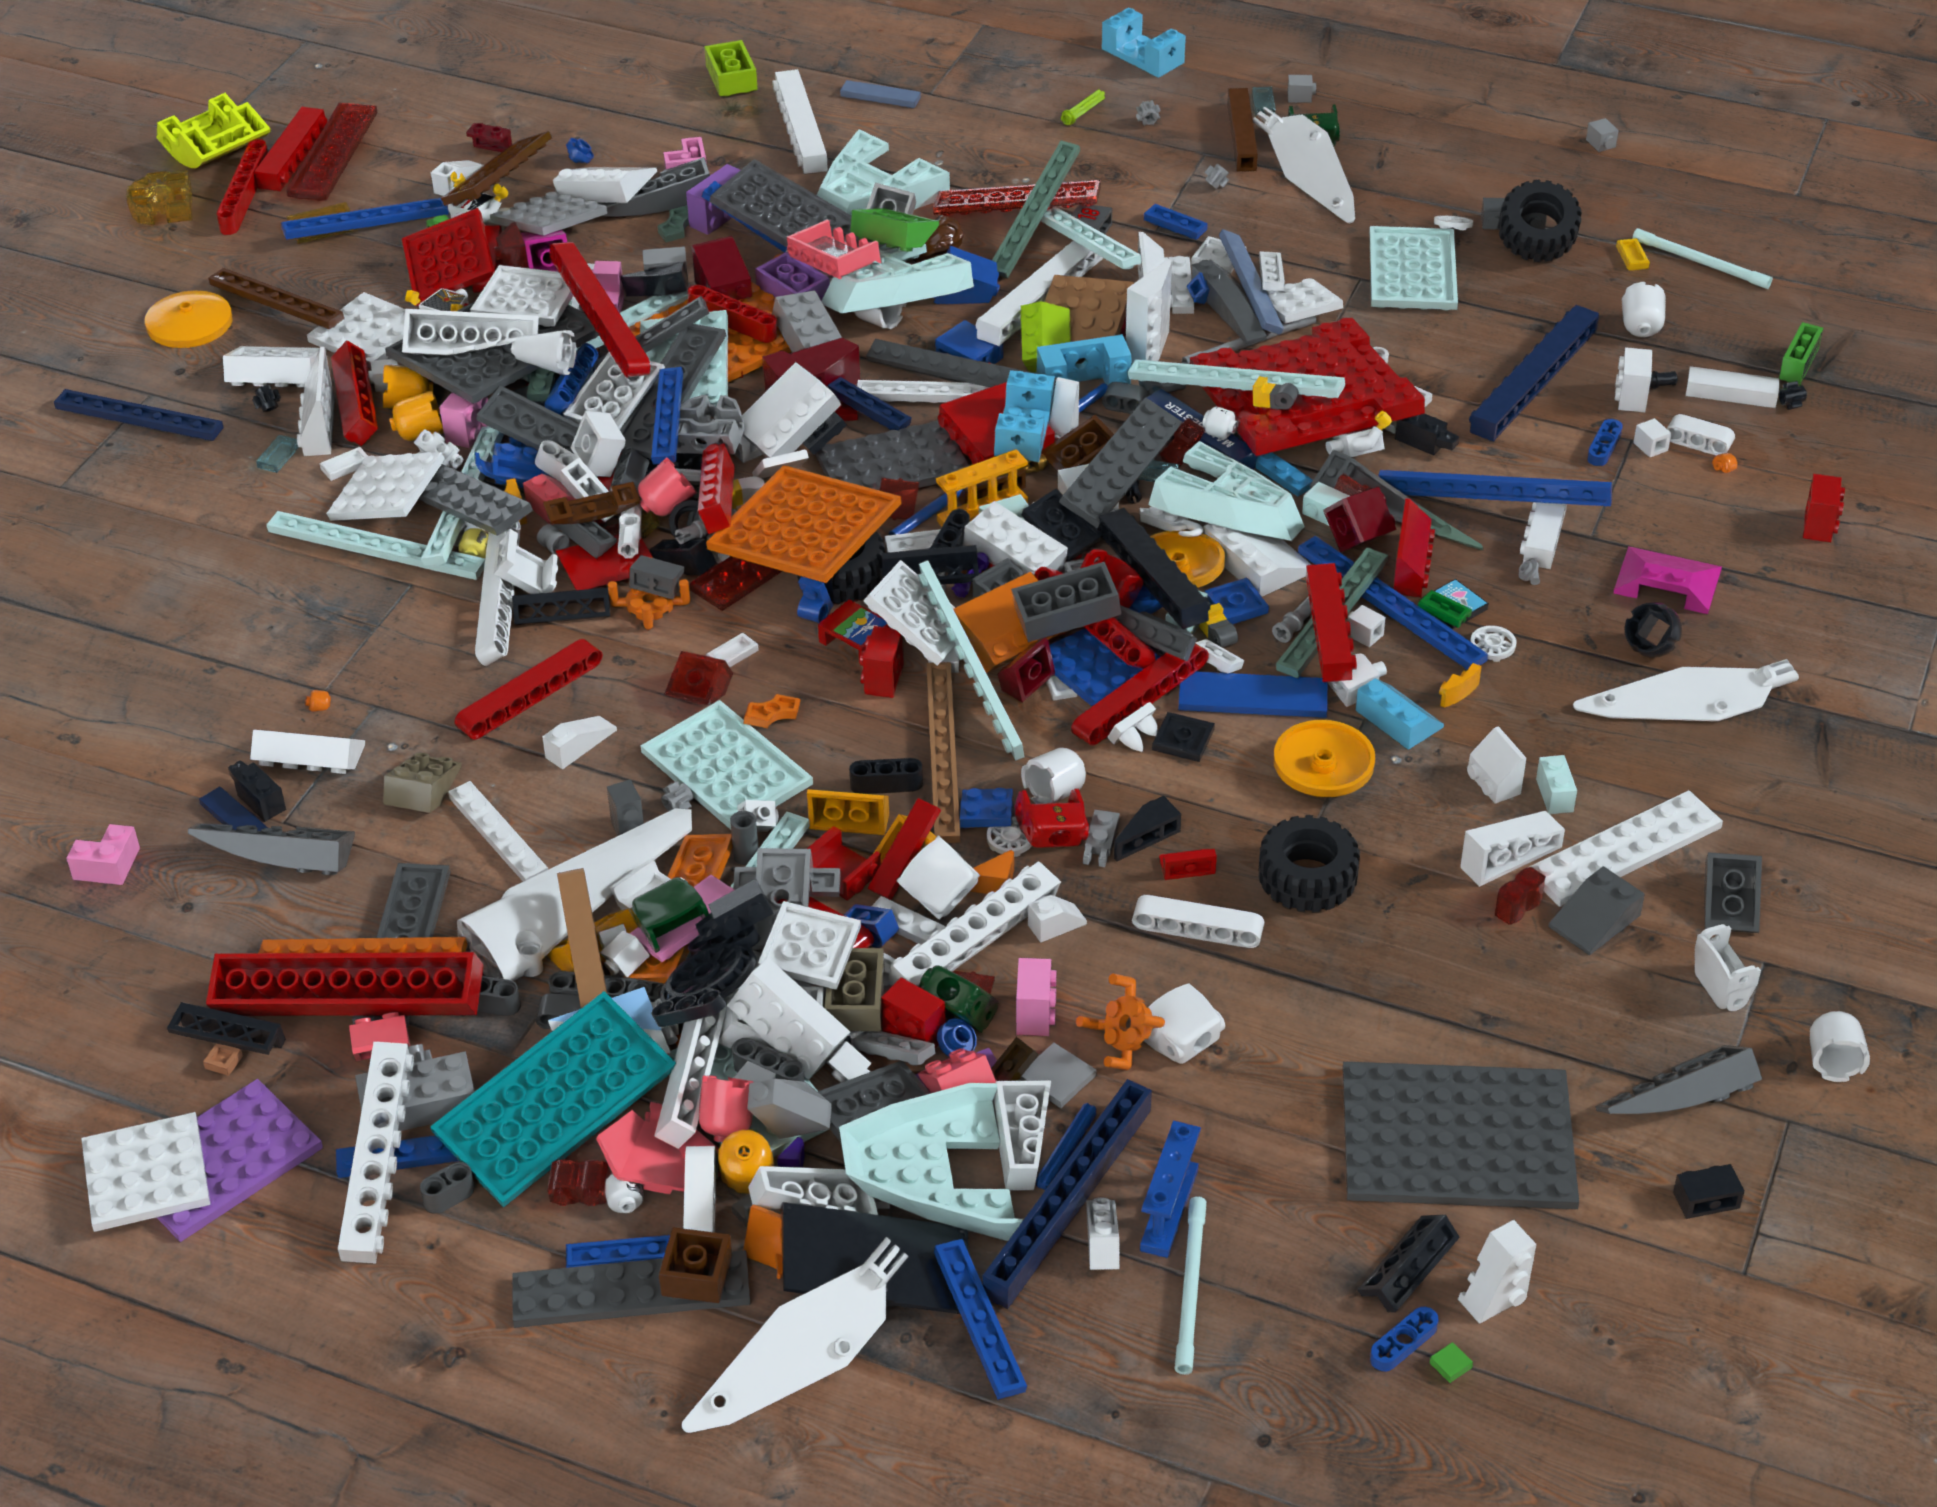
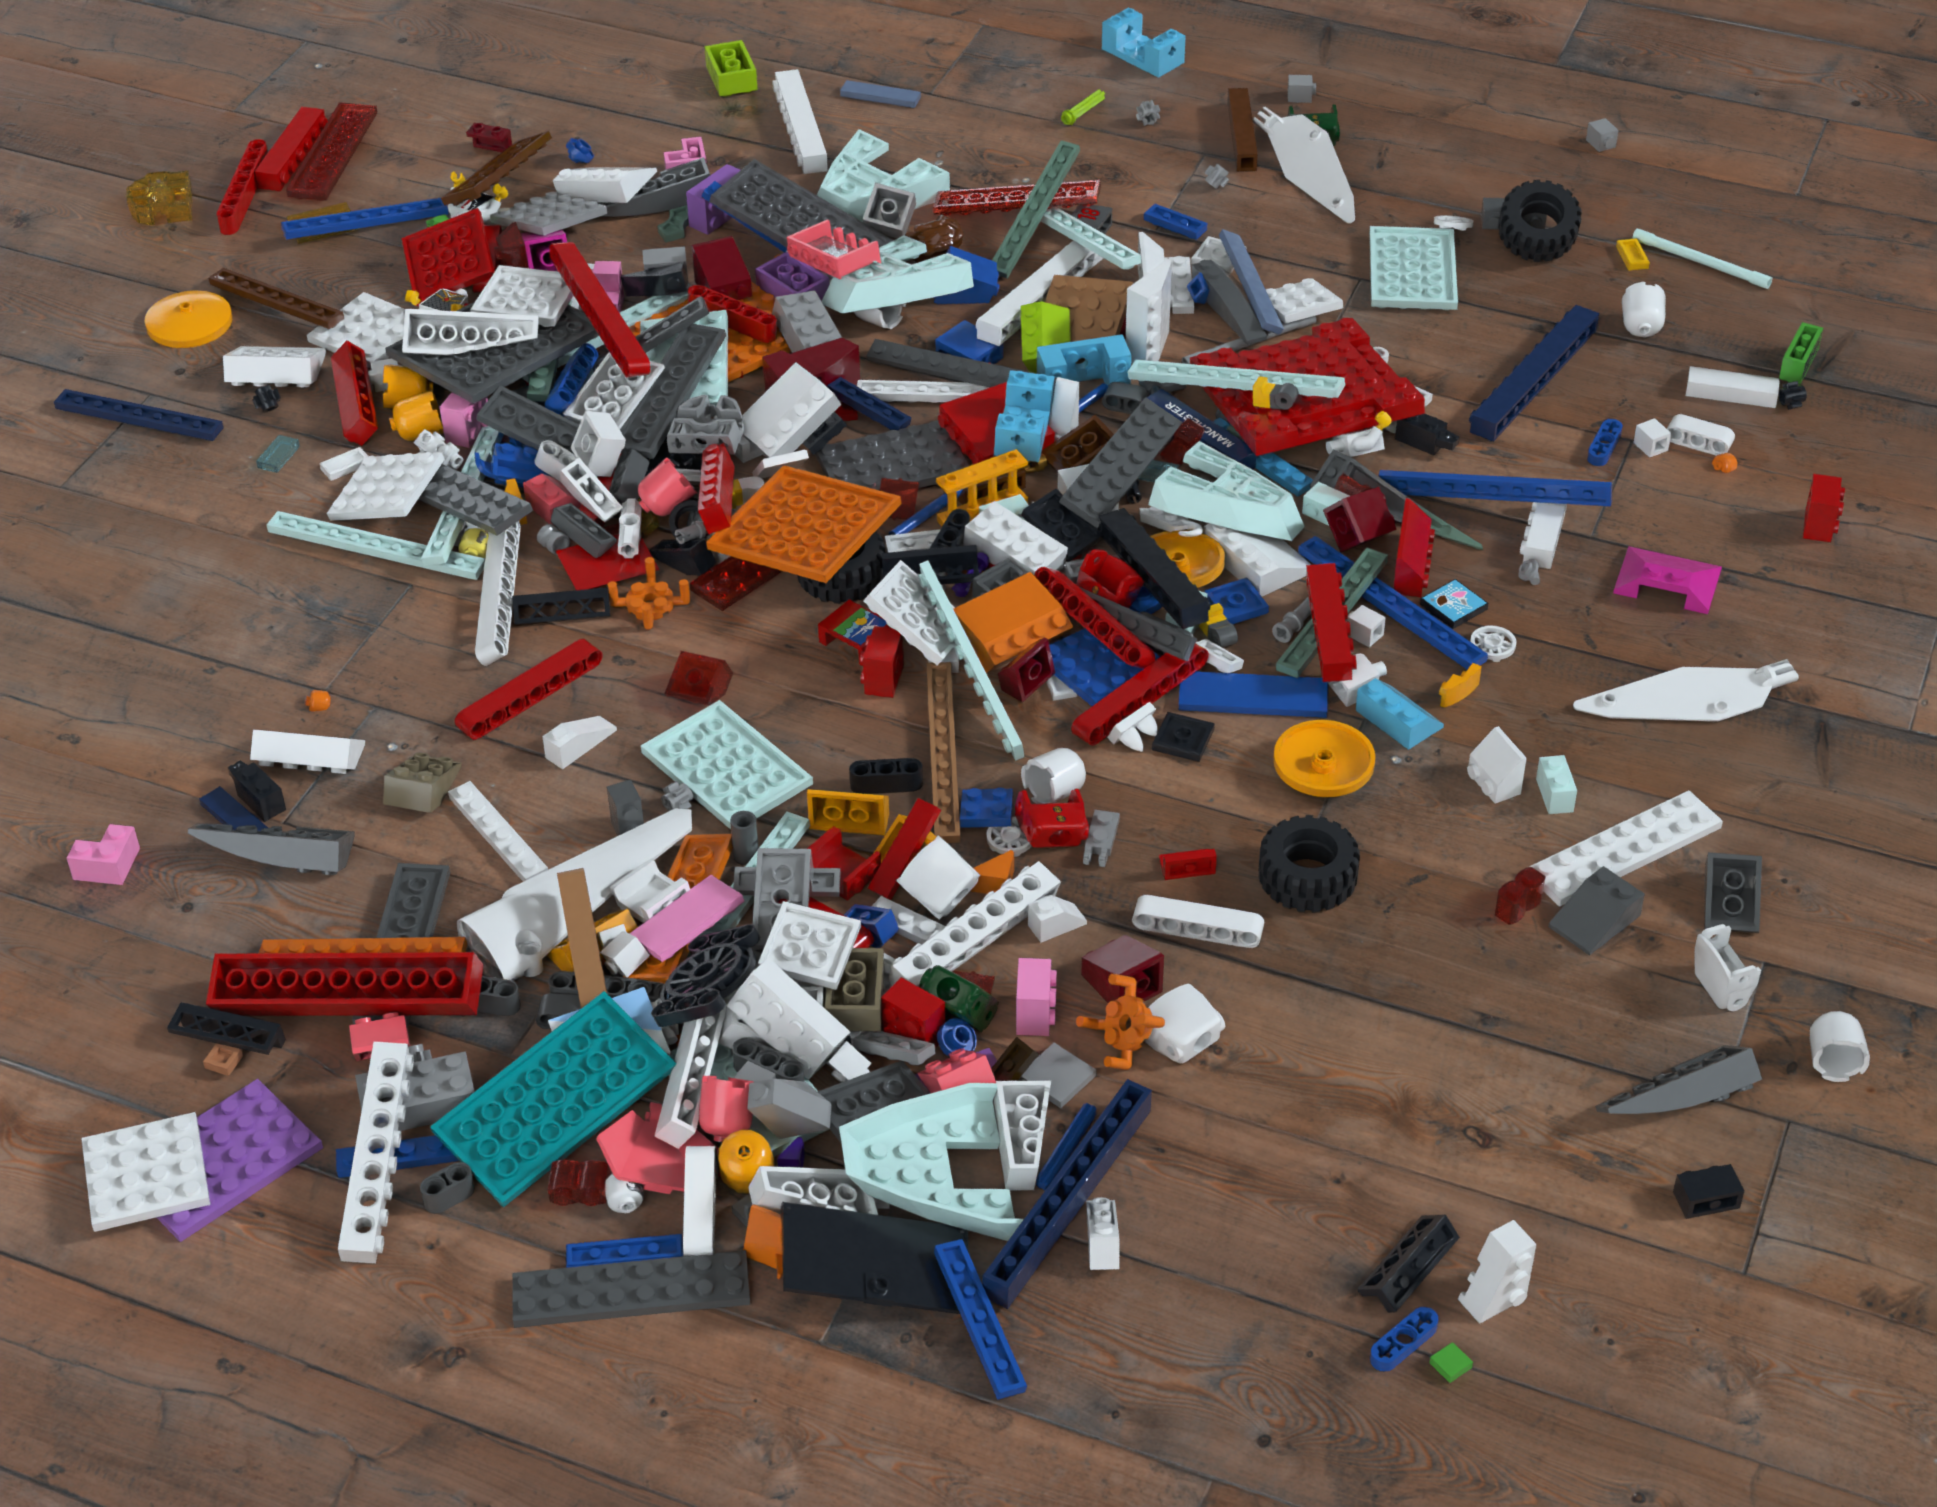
(212, 132): neon yellow slope -> none
(317, 409): white slope -> none
(441, 175): white slope -> none
(523, 567): white panel -> none
(547, 350): white cone -> none
(592, 507): reddish brown slope -> none
(655, 576): dark grey hinge -> none
(667, 415): blue plate -> none
(667, 909): dark green piece -> none
(695, 1265): reddish brown brick -> none
(735, 649): white tile -> none
(735, 912): black hinge -> none
(764, 811): white brick -> none
(768, 712): orange tile -> none
(801, 1343): white wing -> none
(815, 600): blue plate -> none
(892, 228): bright green slope -> none
(1066, 601): dark grey brick -> none
(1126, 958): none -> dark red slope
(1149, 826): black slope -> none
(1170, 1189): blue fence -> none
(1185, 1347): light aqua piece -> none
(1220, 422): white head -> none
(1262, 98): clear light blue tile -> none
(1271, 271): white plate -> none
(1444, 608): green tile -> none
(1458, 1135): dark grey plate -> none
(1509, 845): white wedge -> none
(1633, 379): white brick -> none
(1642, 623): black piece -> none
(1663, 379): black pin -> none

